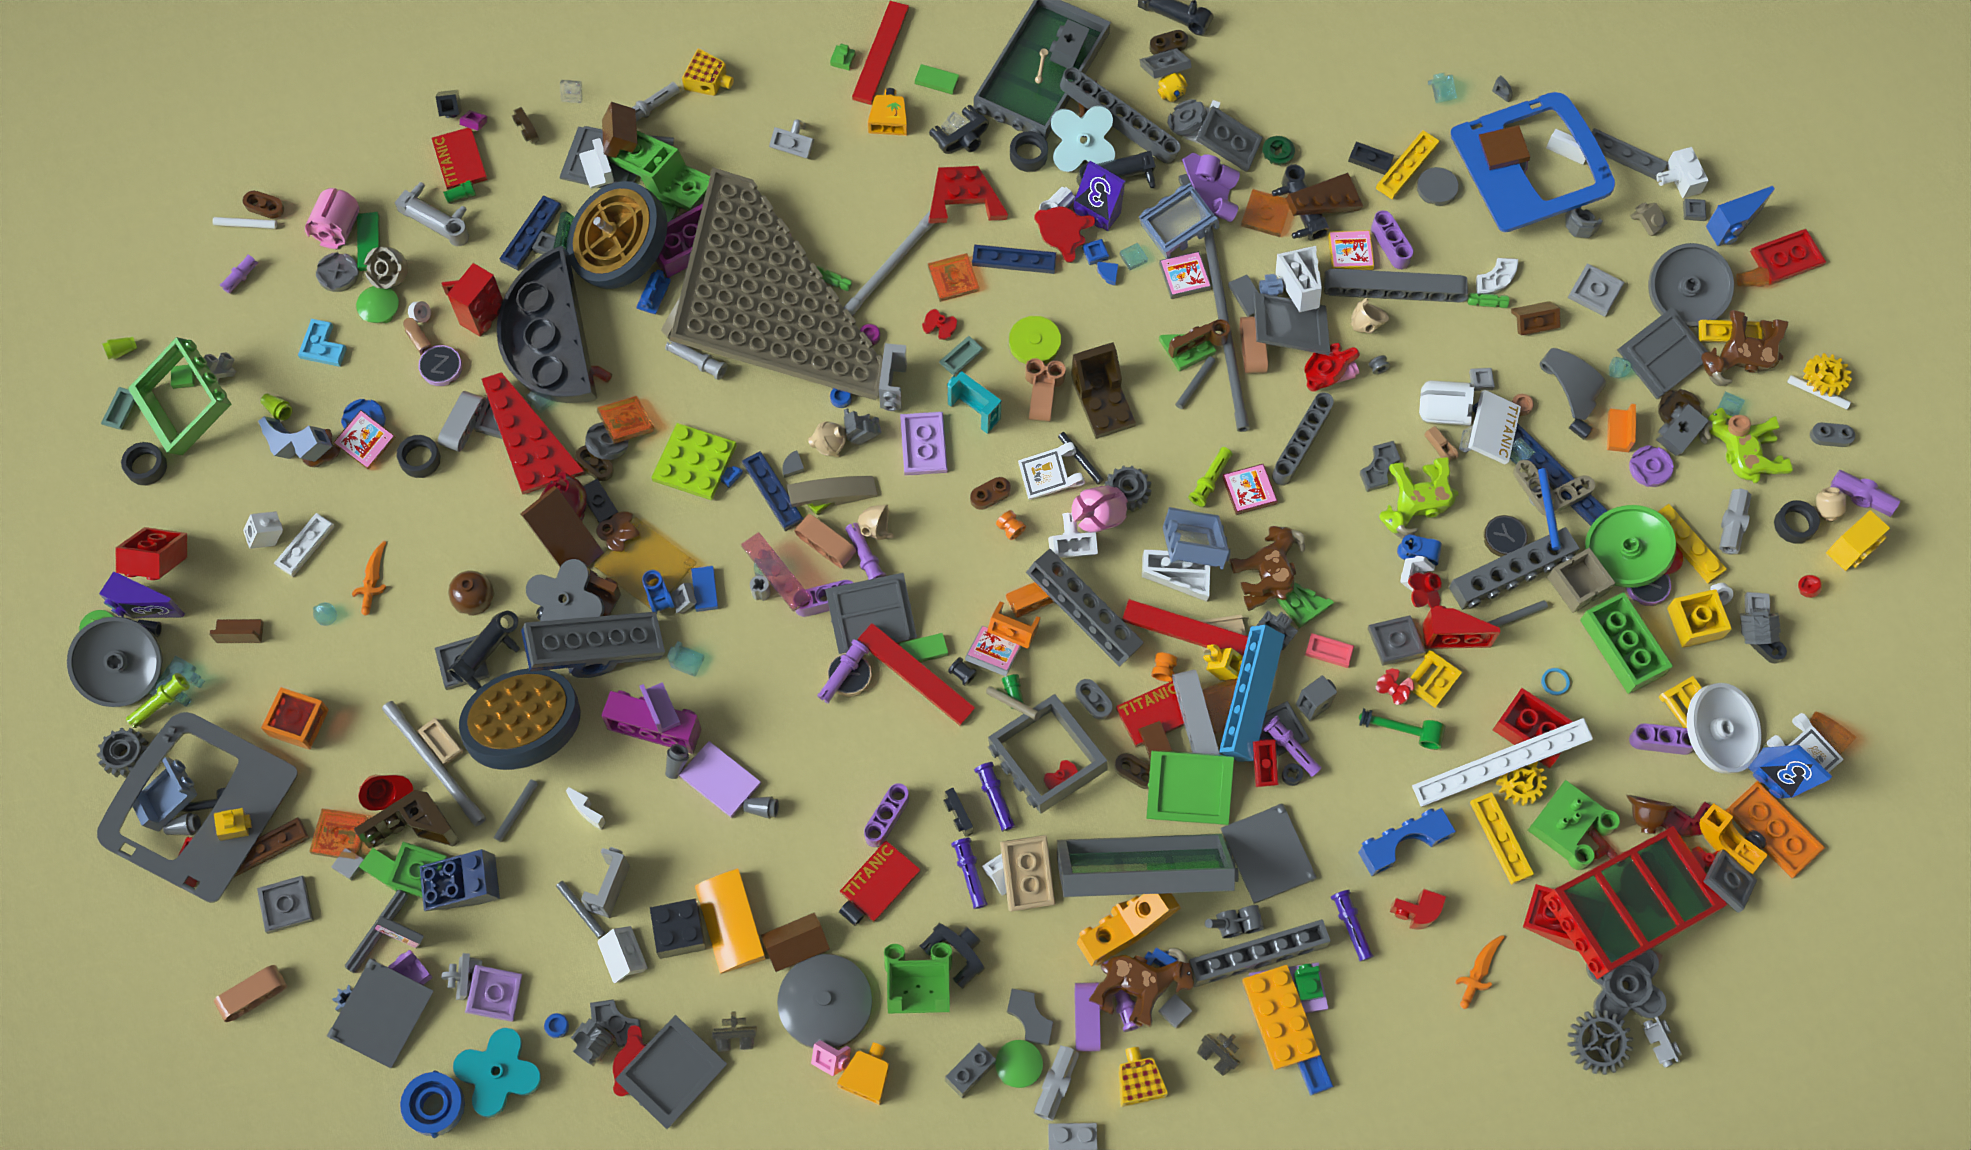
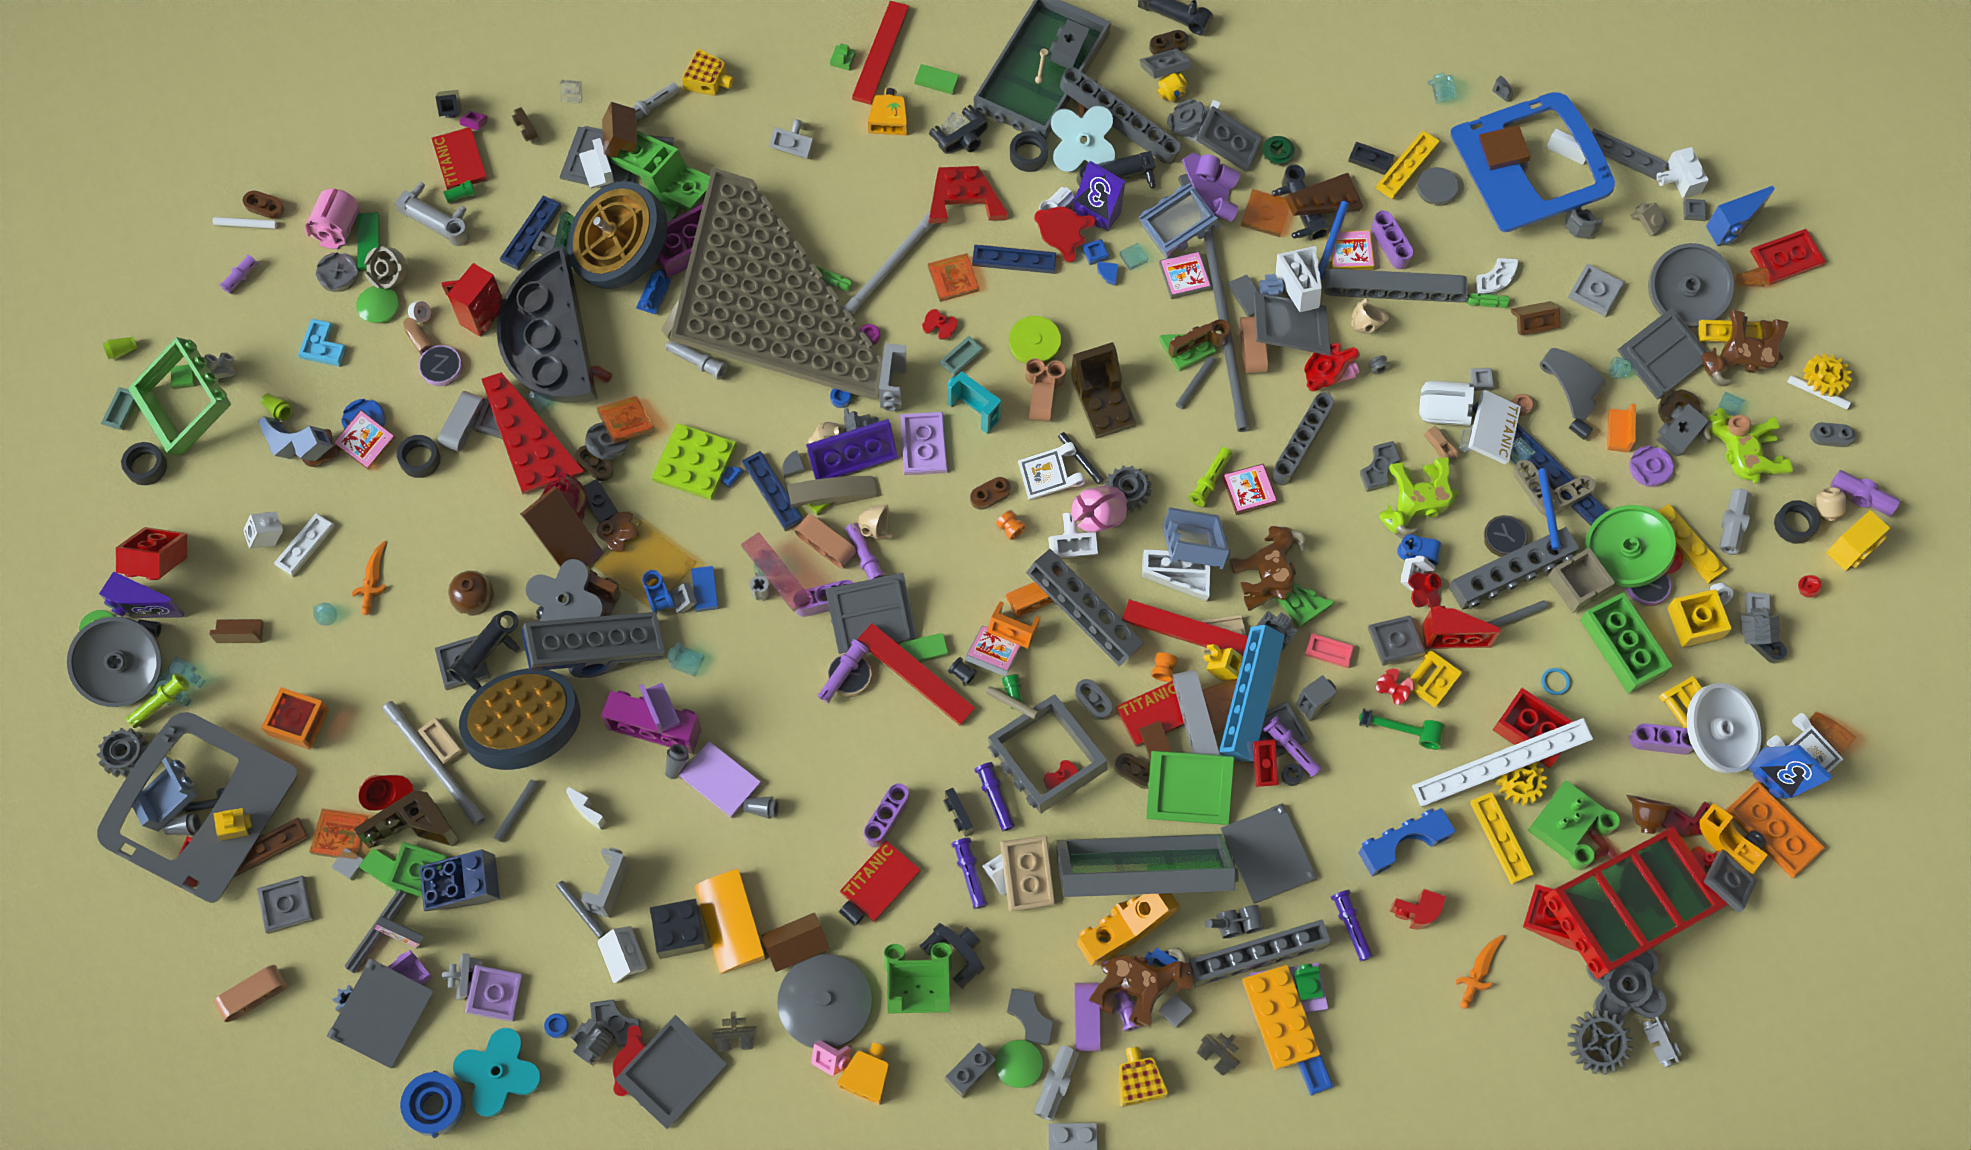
(852, 450): none -> dark purple tile
(1332, 238): none -> blue bar

